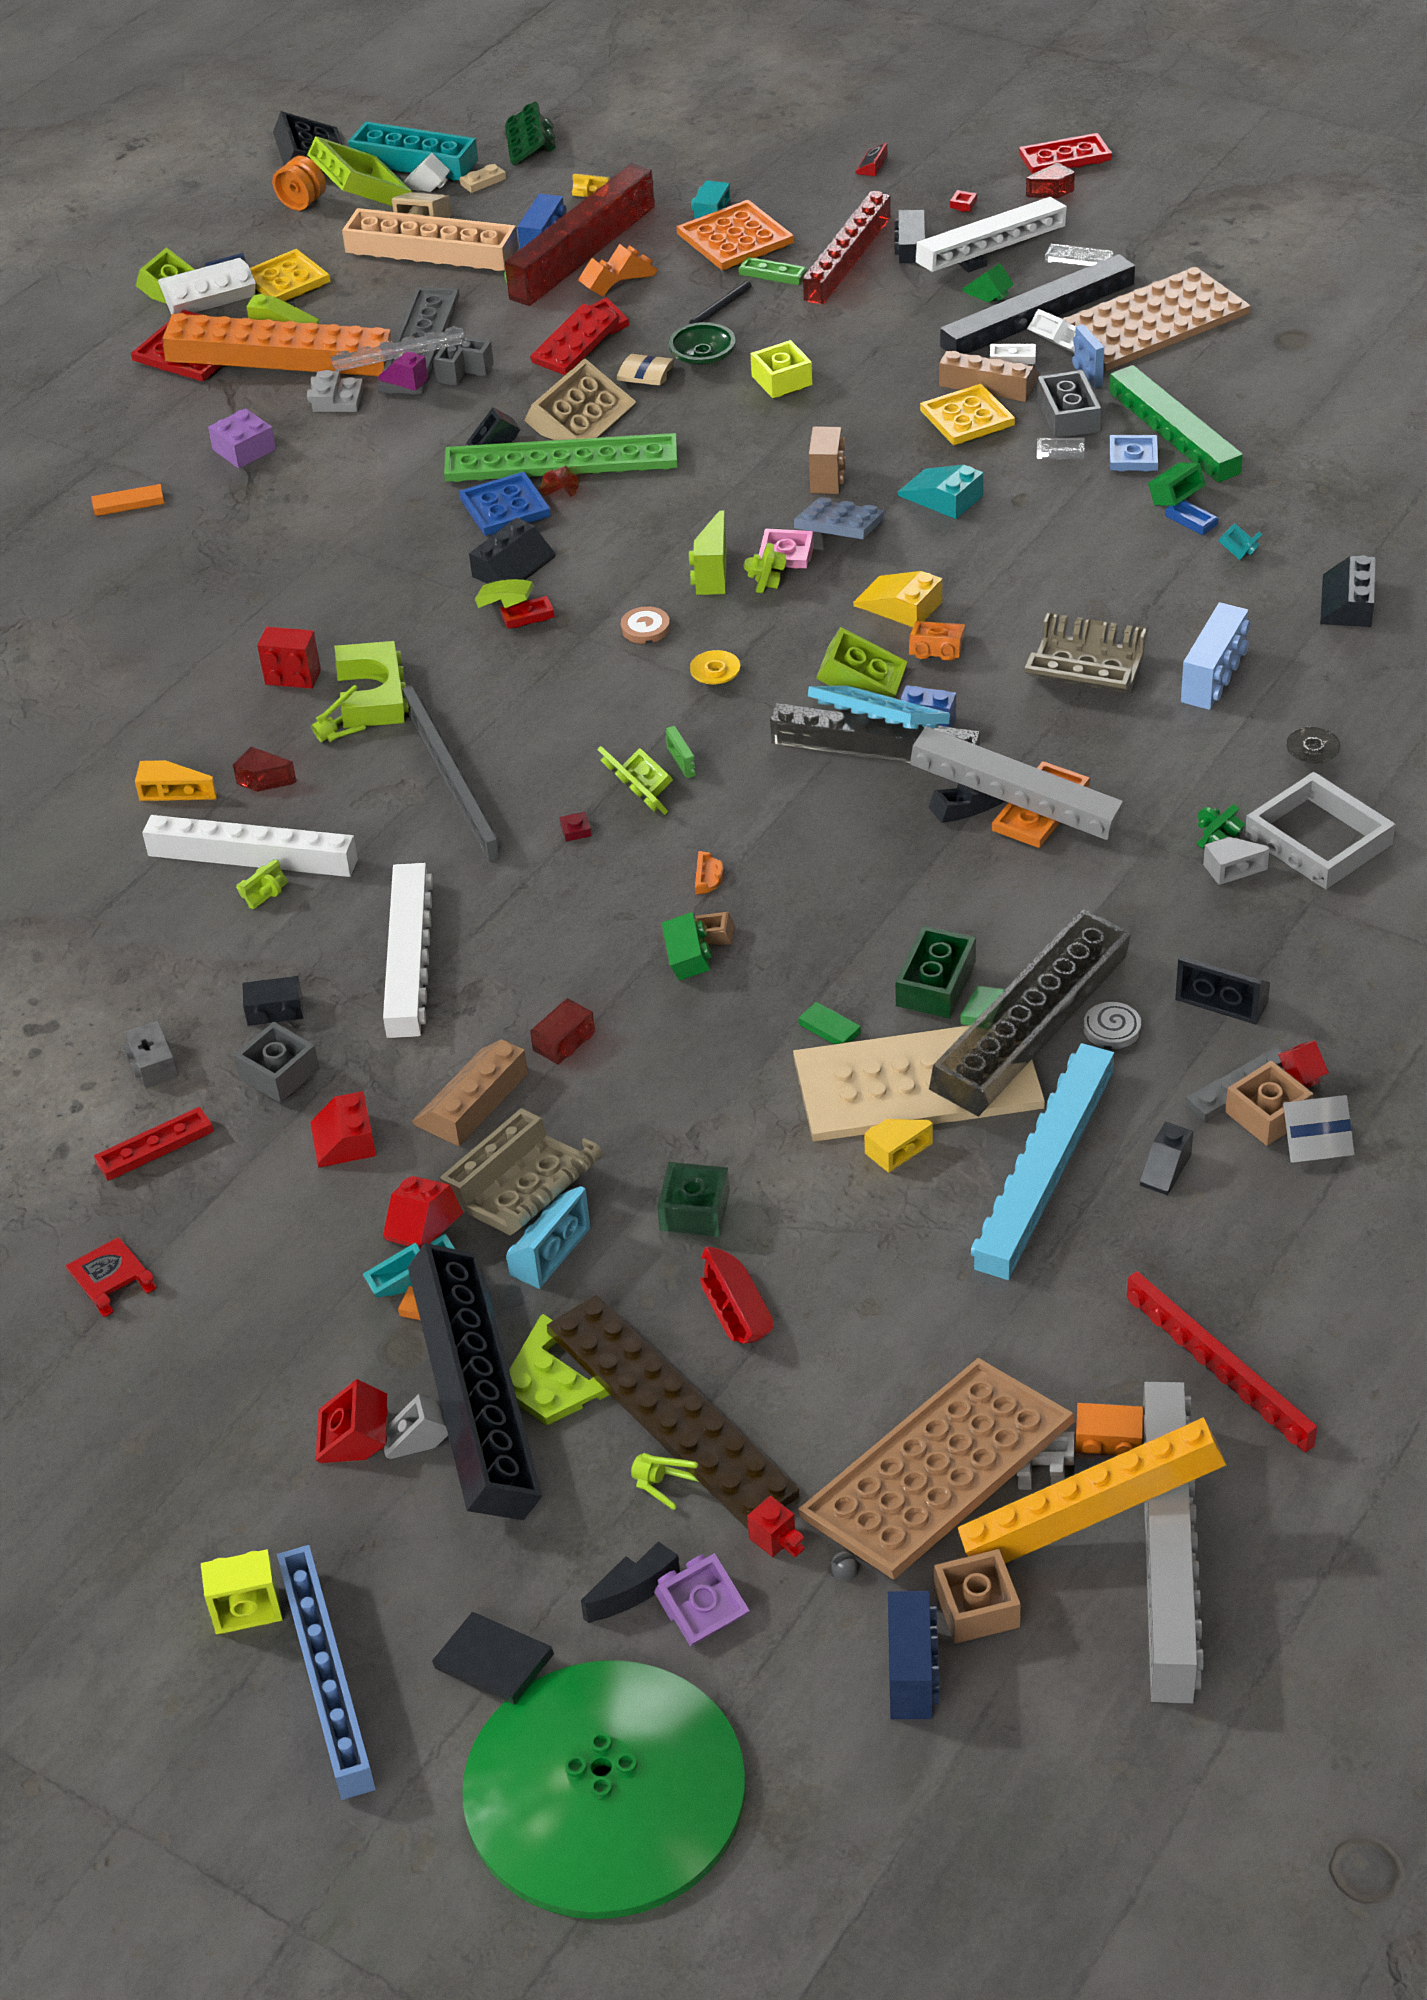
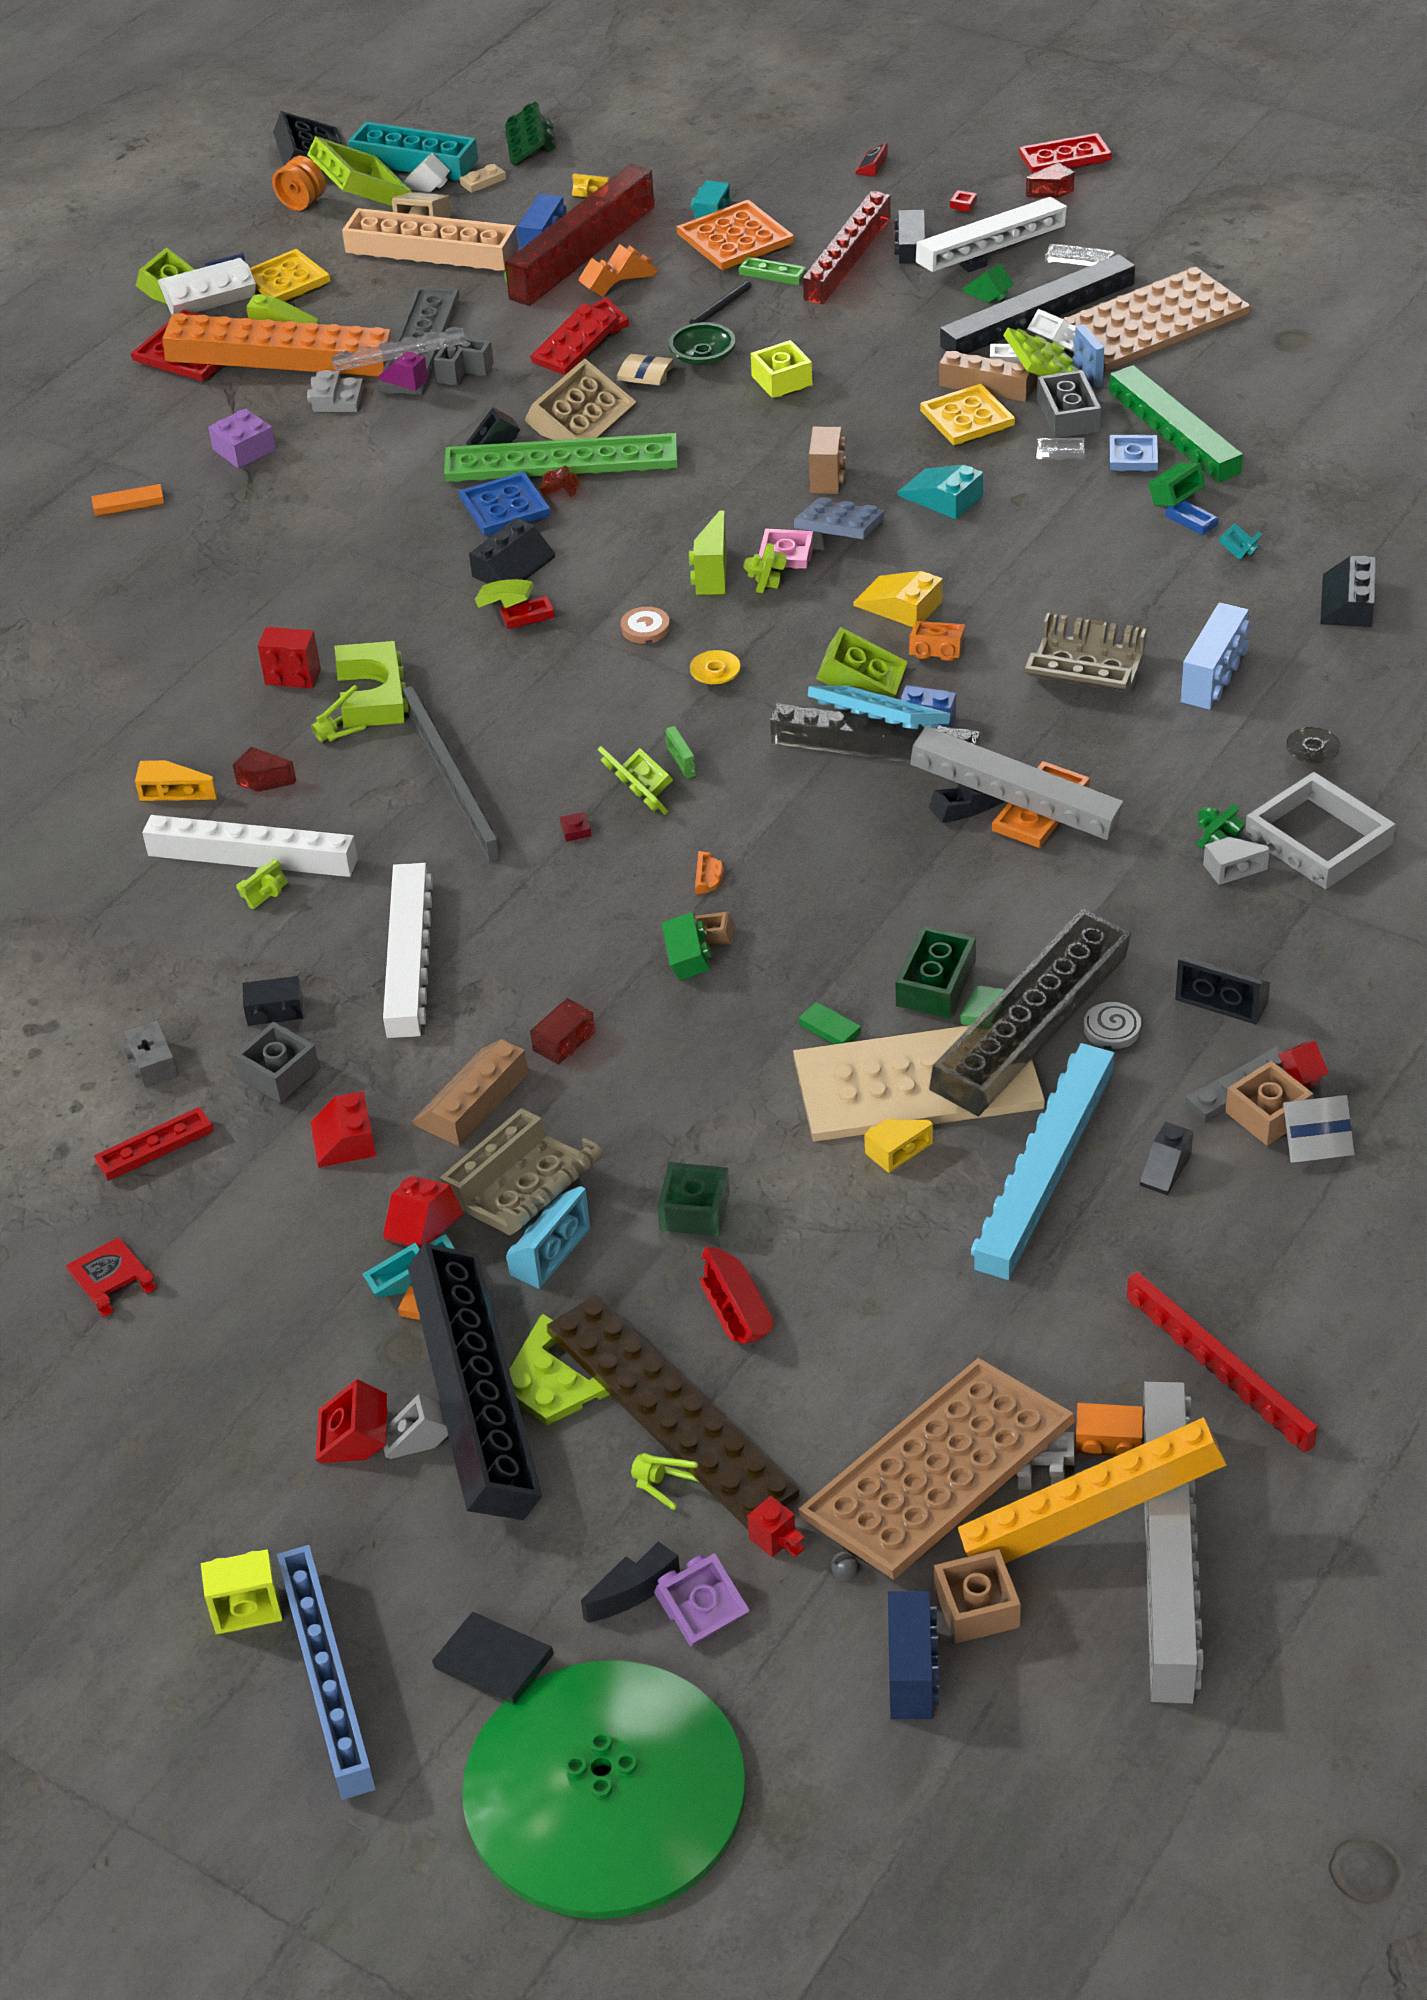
(1038, 354): none -> lime plate

